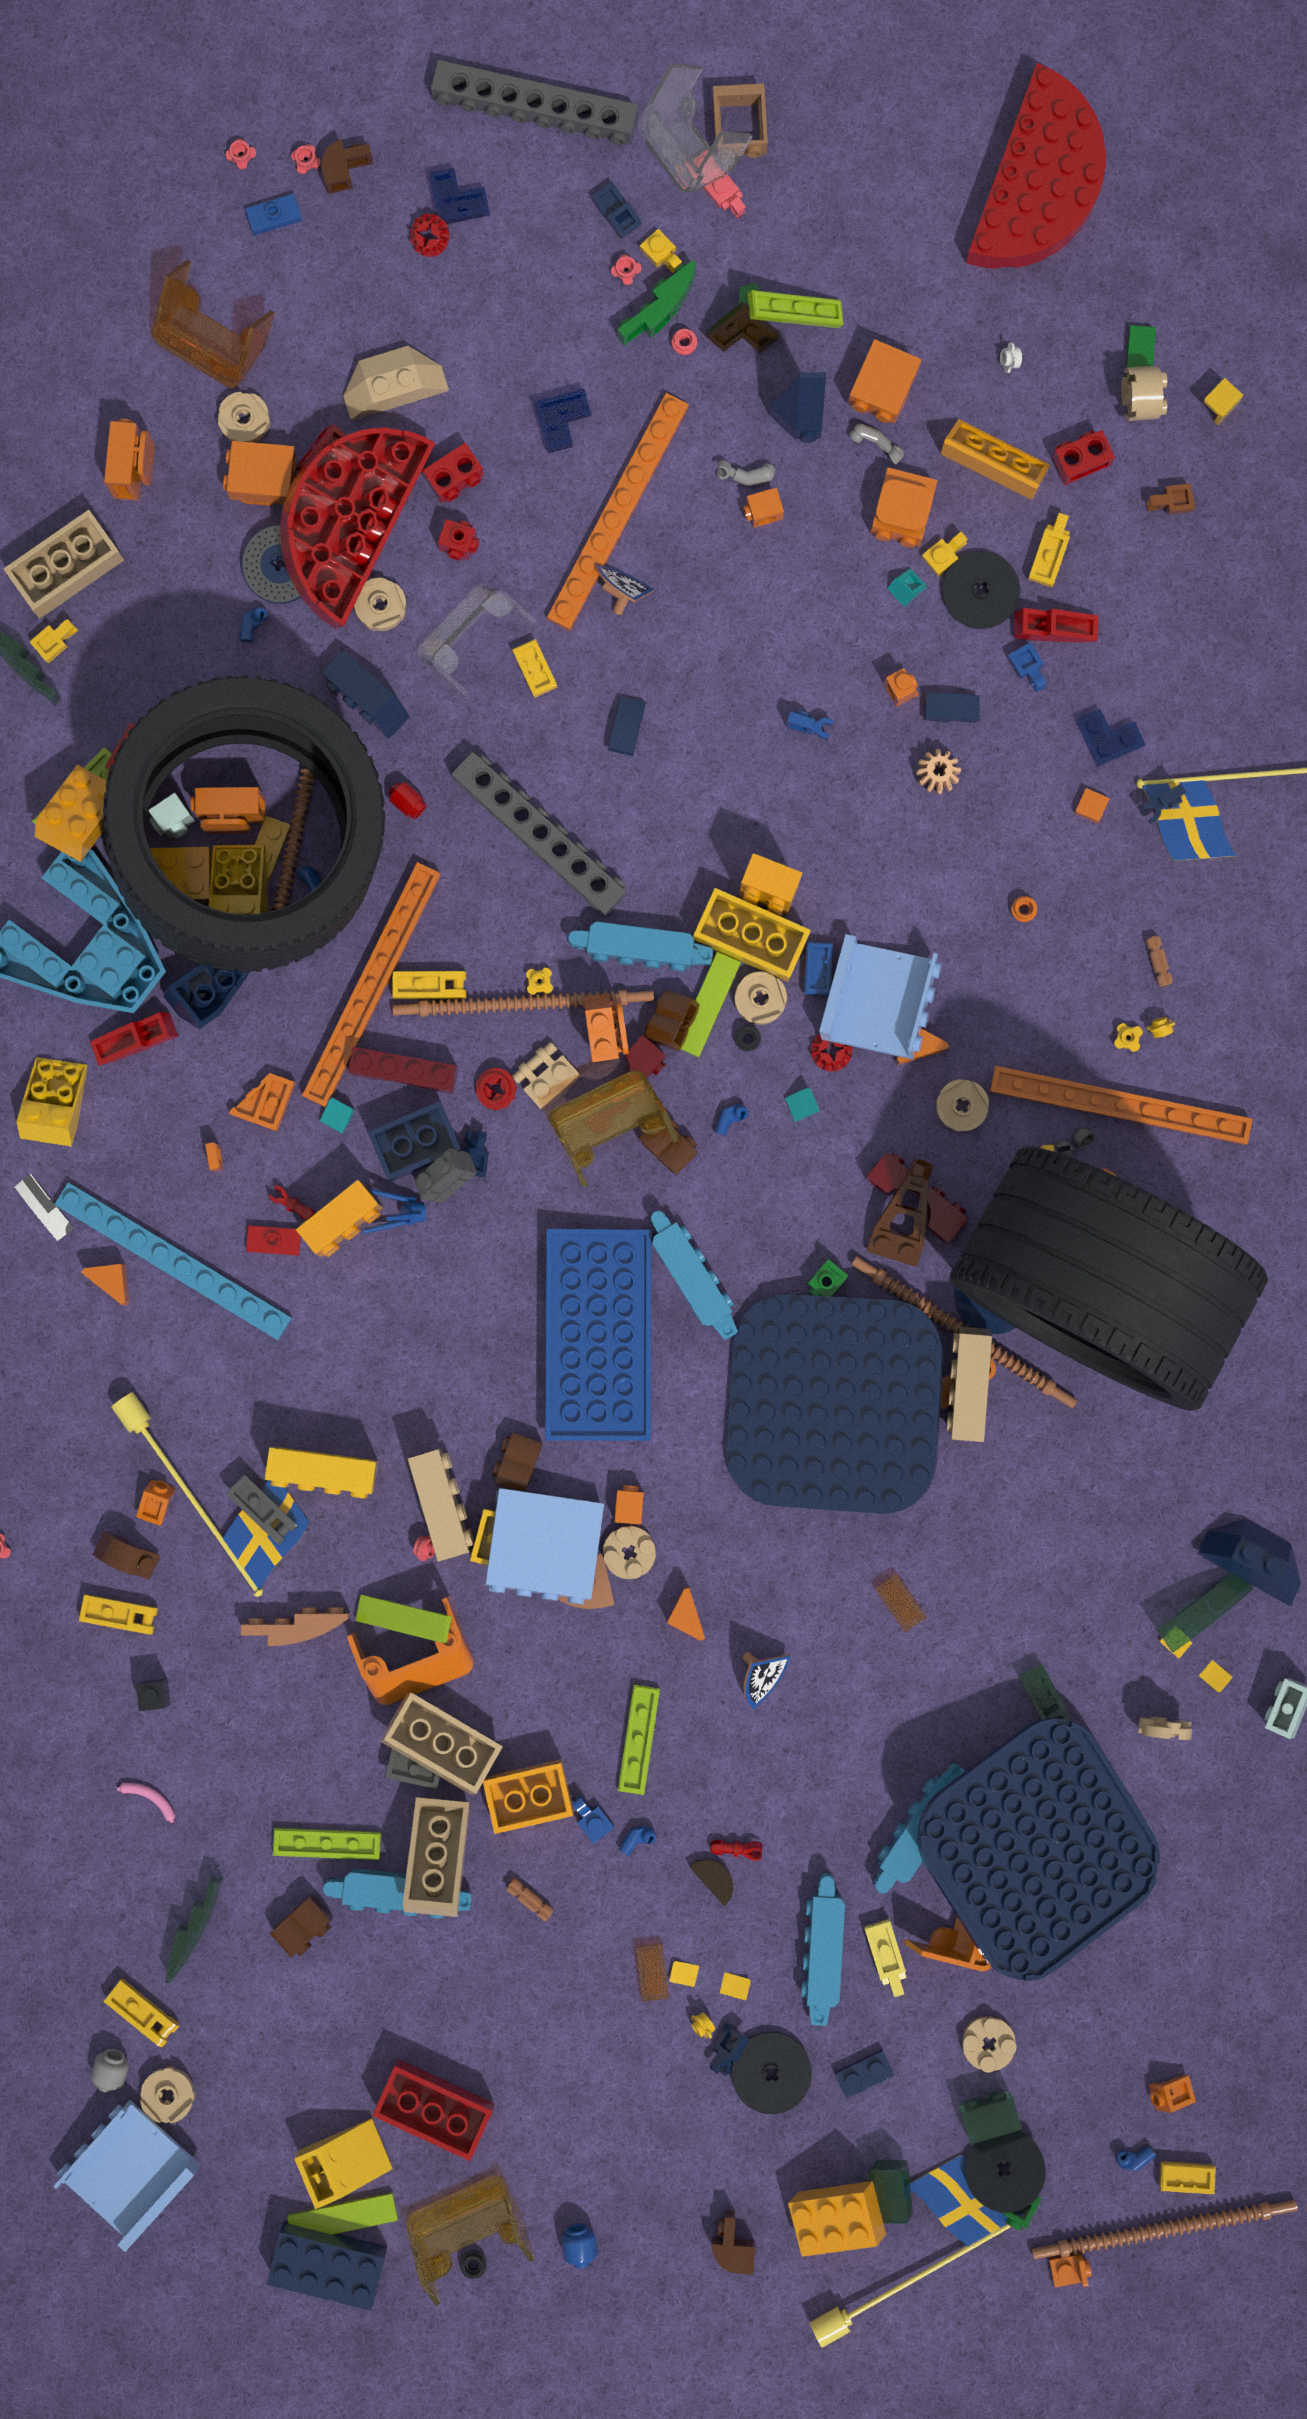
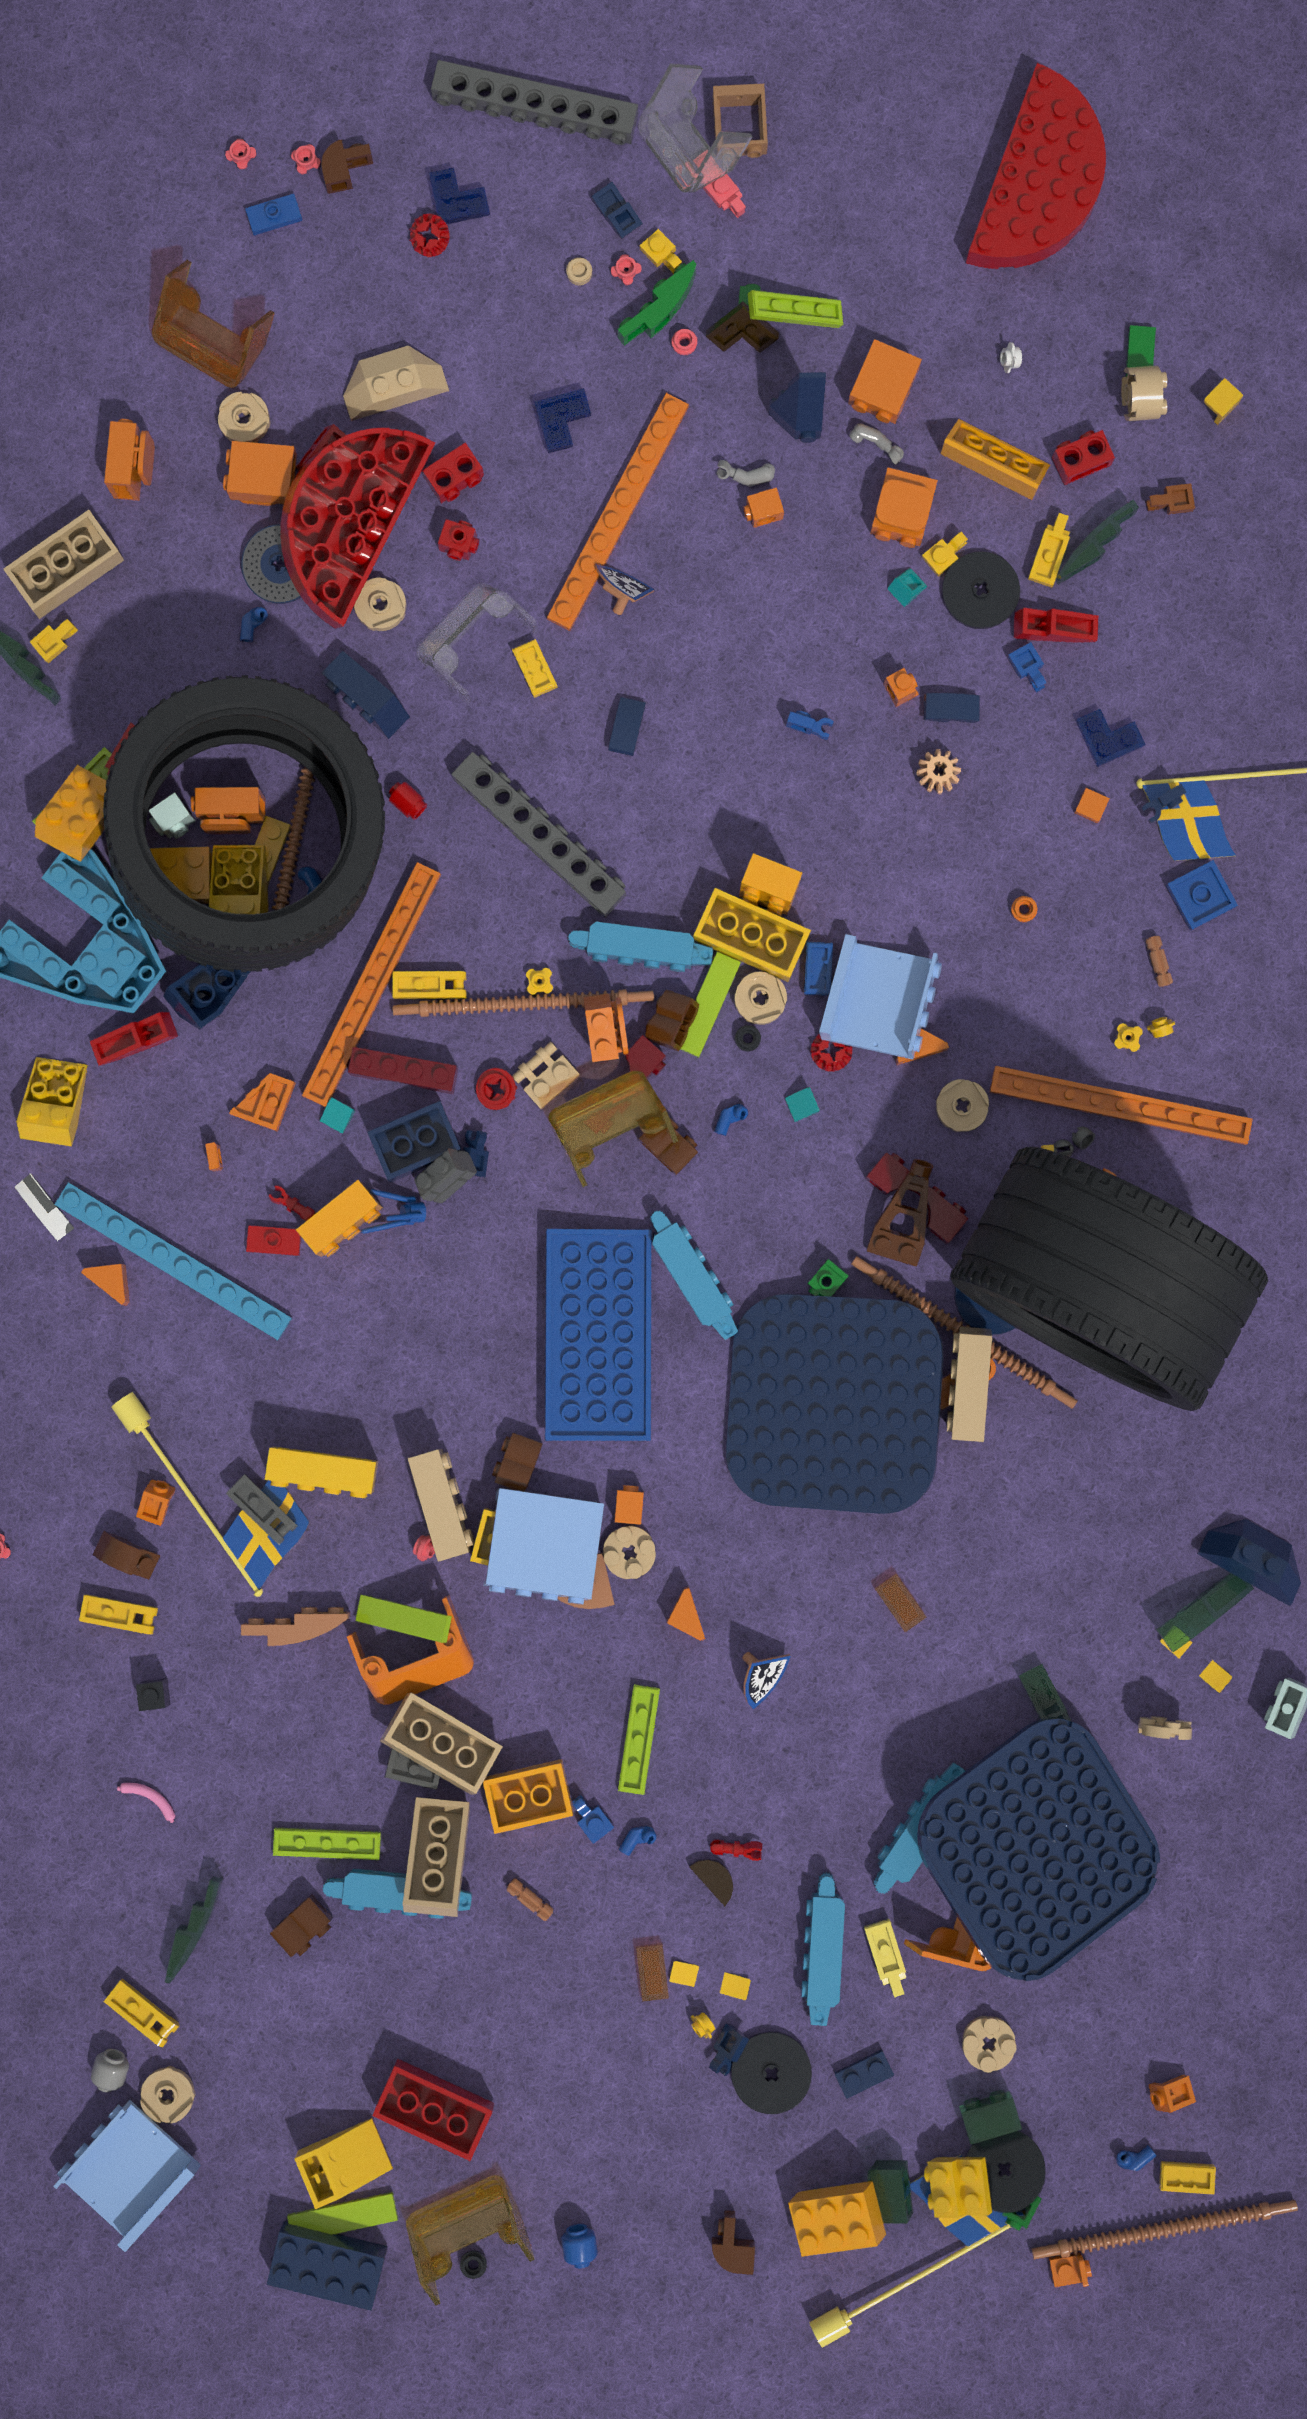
(579, 271): none -> tan tile
(958, 2186): none -> yellow plate
(1092, 549): none -> slope
(1201, 895): none -> blue plate

